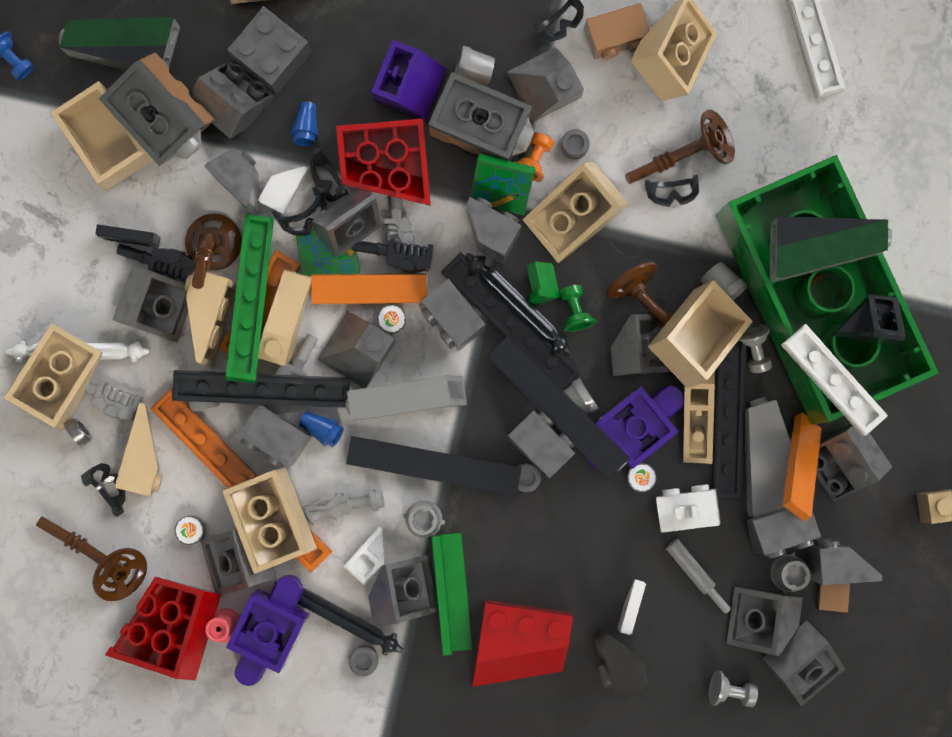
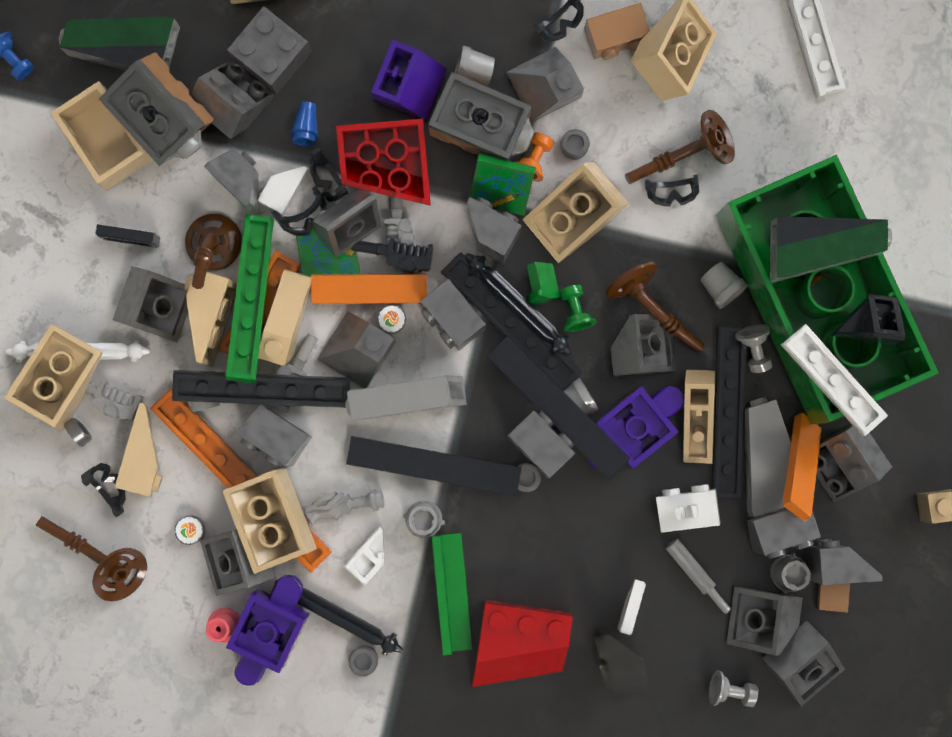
(162, 260): black piece -> none
(168, 629): red wedge -> none
(321, 428): blue cone -> none
(403, 592): flat silver slope -> none
(641, 478): tile -> none
(700, 334): tan piece -> none

